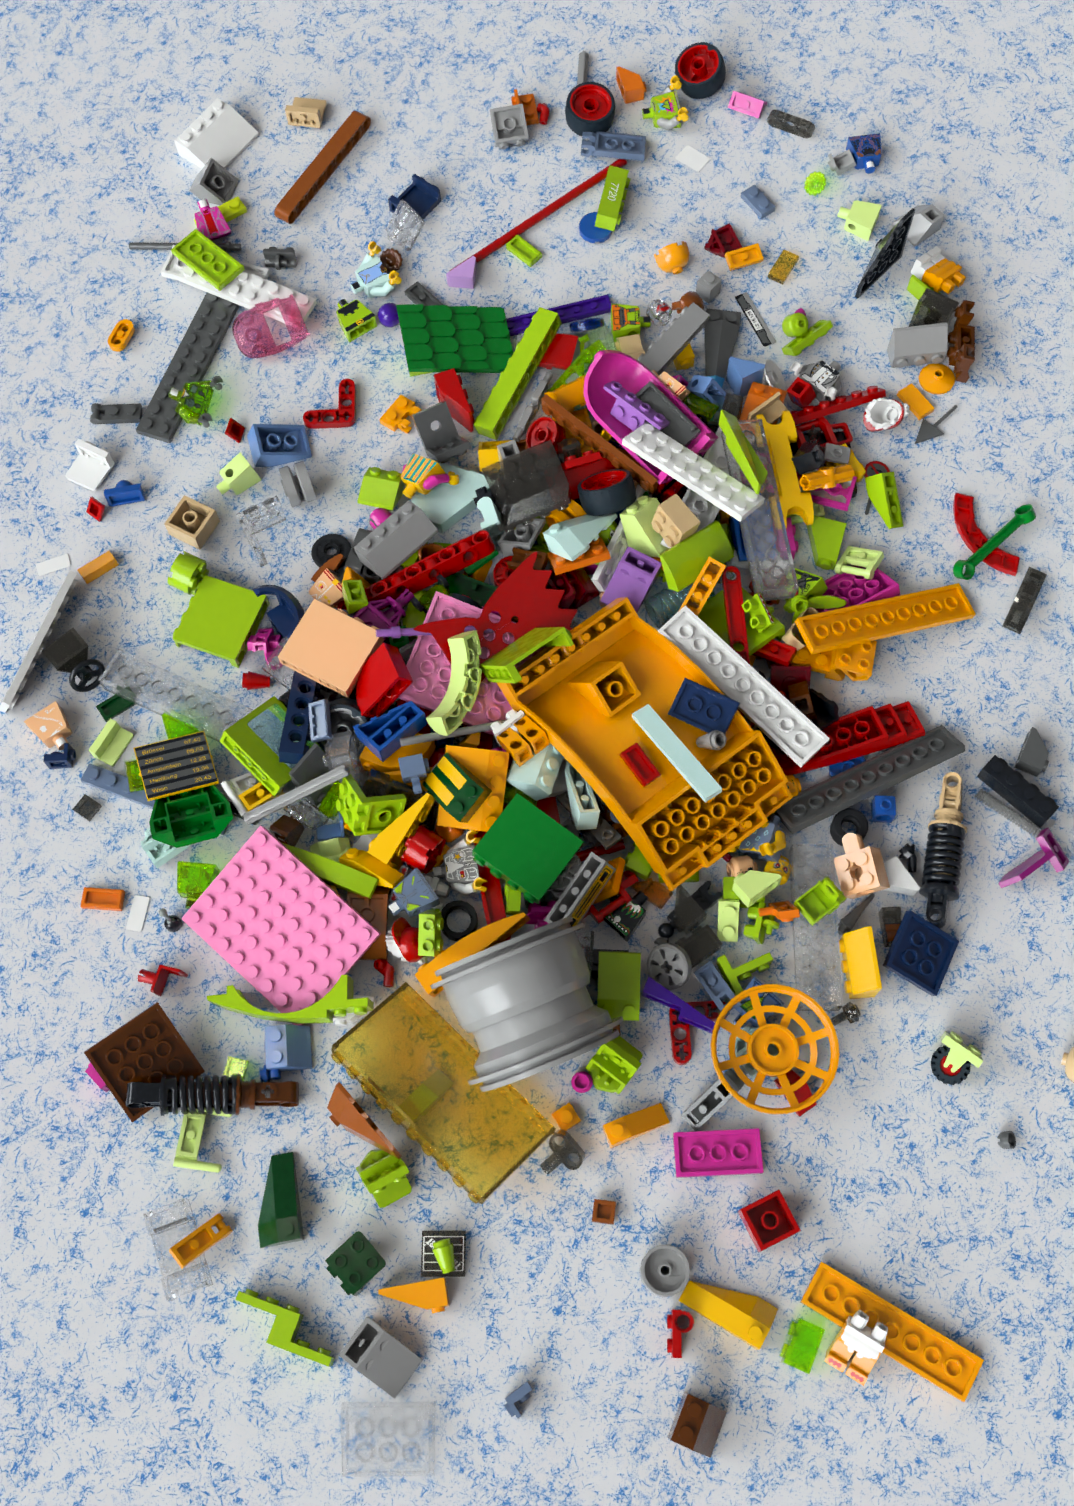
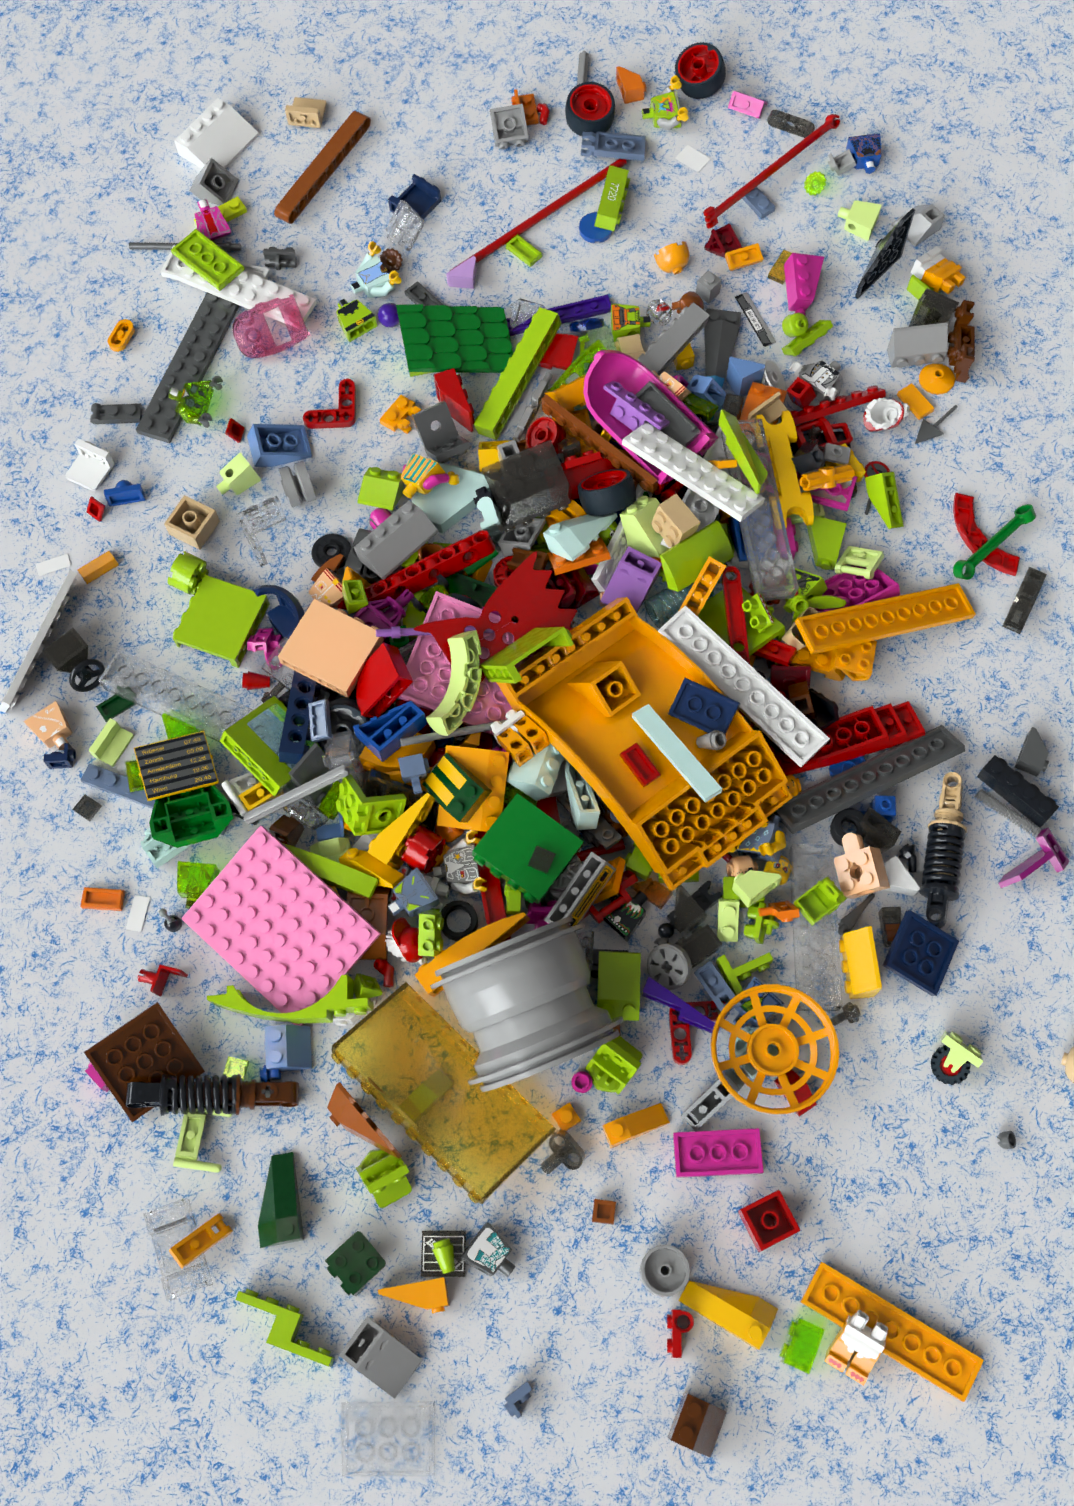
(274, 692): none -> clear smoke plate
(366, 986): none -> lime slope
(488, 1252): none -> torso
(522, 310): none -> clear slope
(541, 859): none -> clear smoke tile
(712, 213): none -> red hinge
(724, 463): none -> light orange tile
(801, 279): none -> dark pink wedge
(878, 831): none -> clear smoke slope

